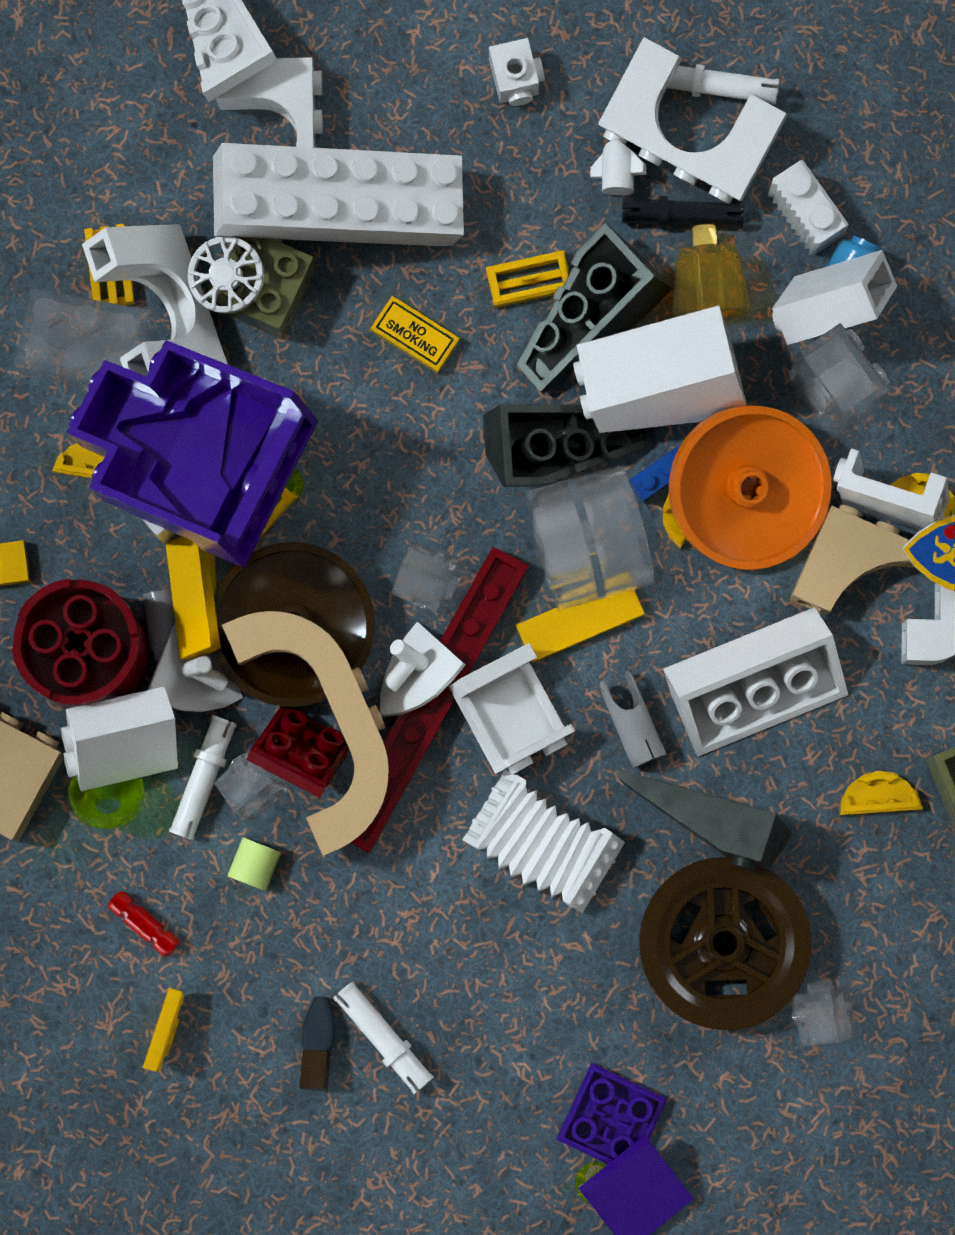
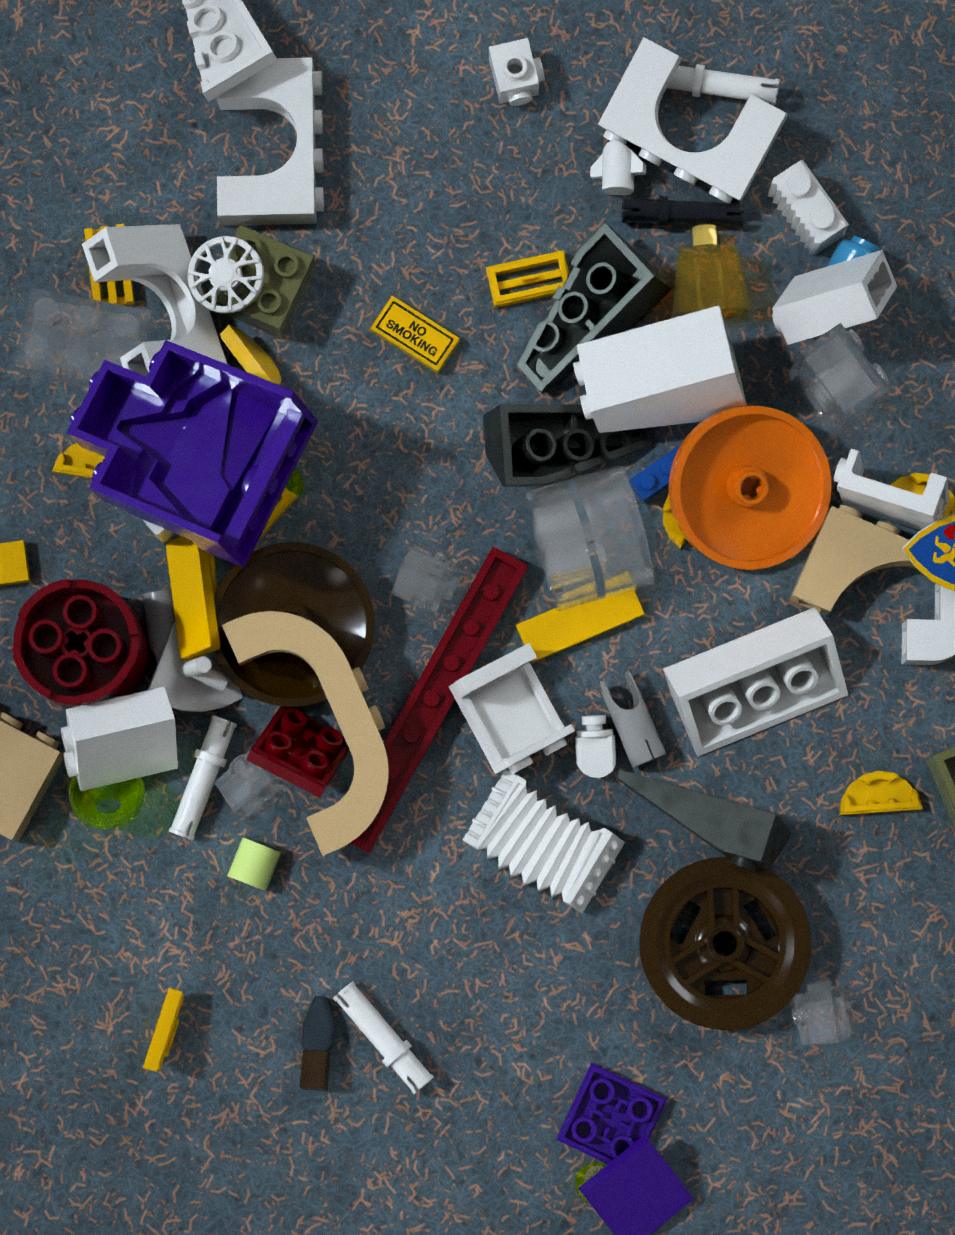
(143, 923): red axle -> none
(250, 355): none -> yellow tile
(337, 195): white brick -> none
(416, 672): white shield -> none
(595, 747): none -> white arm

